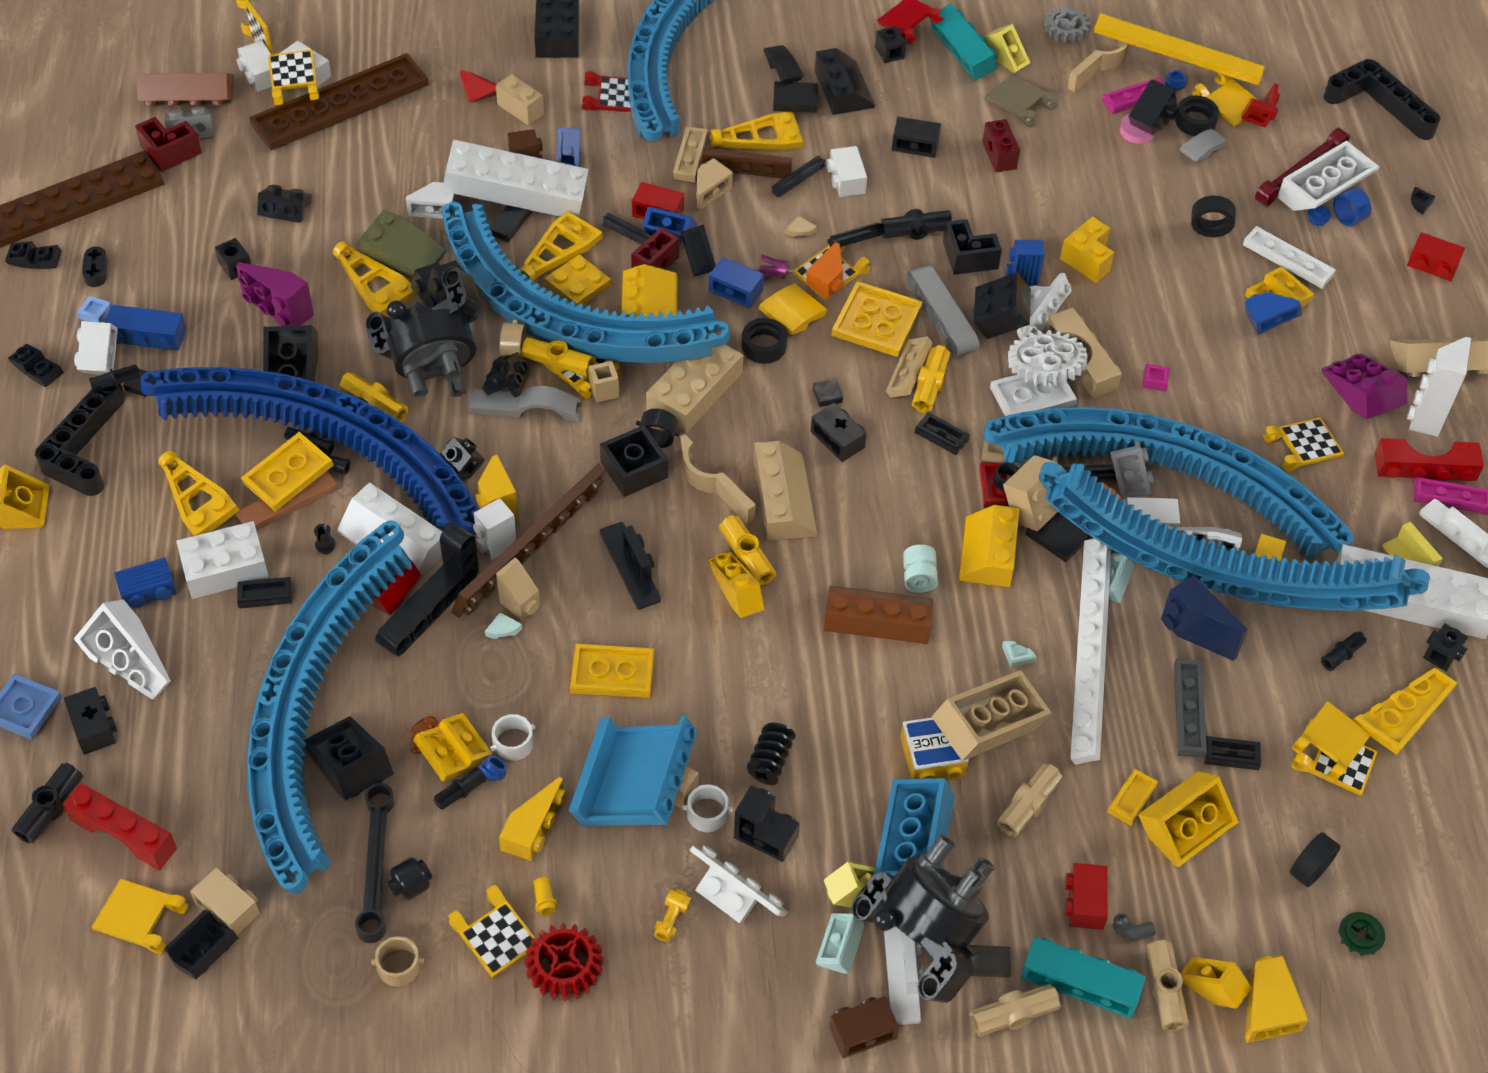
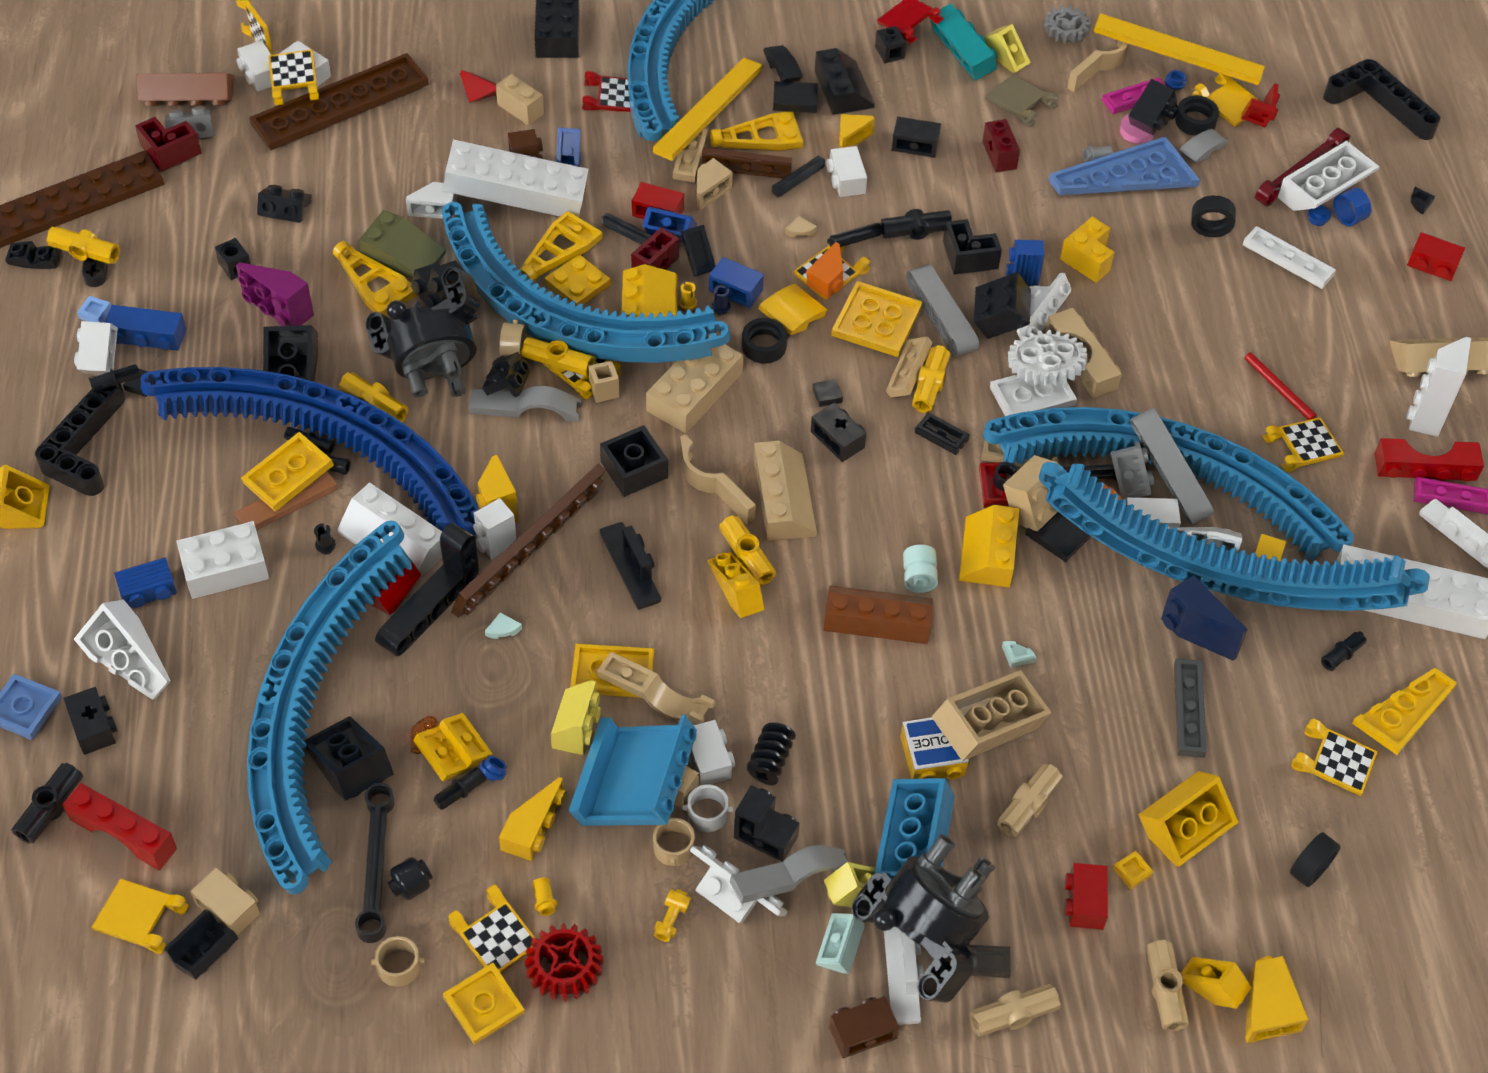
(35, 365): black slope -> none
(83, 245): none -> yellow piece
(210, 514): yellow plate -> none
(264, 592): black tile -> none
(462, 456): black brick -> none
(483, 1003): none -> yellow plate
(508, 722): white piece -> none
(509, 222): black tile -> none
(517, 590): tan slope -> none
(575, 718): none -> light yellow slope
(652, 689): none -> tan piece
(661, 419): black piece -> none
(673, 858): none -> tan piece
(688, 298): none -> yellow pin
(707, 109): none -> yellow tile
(710, 754): none -> white brick
(721, 304): none -> dark blue pin
(778, 270): flat silver piece -> none
(786, 875): none -> light grey piece
(855, 129): none -> yellow slope
(1083, 977): teal brick -> none
(1091, 653): white plate -> none
(1093, 153): none -> light grey pin
(1120, 574): light aqua slope -> none
(1130, 931): dark grey arm -> none
(1132, 797): yellow tile -> none
(1133, 870): none -> yellow tile
(1136, 168): none -> medium blue wing
(1155, 377): dark pink tile -> none
(1172, 466): none -> light grey beam
(1232, 757): black tile -> none
(1271, 310): blue slope -> none
(1280, 386): none -> red bar
(1283, 284): yellow slope -> none
(1335, 736): yellow flag -> none
(1355, 923): dark green gear -> none
(1367, 385): magenta slope -> none
(1412, 546): light yellow panel -> none
(1445, 647): black brick -> none

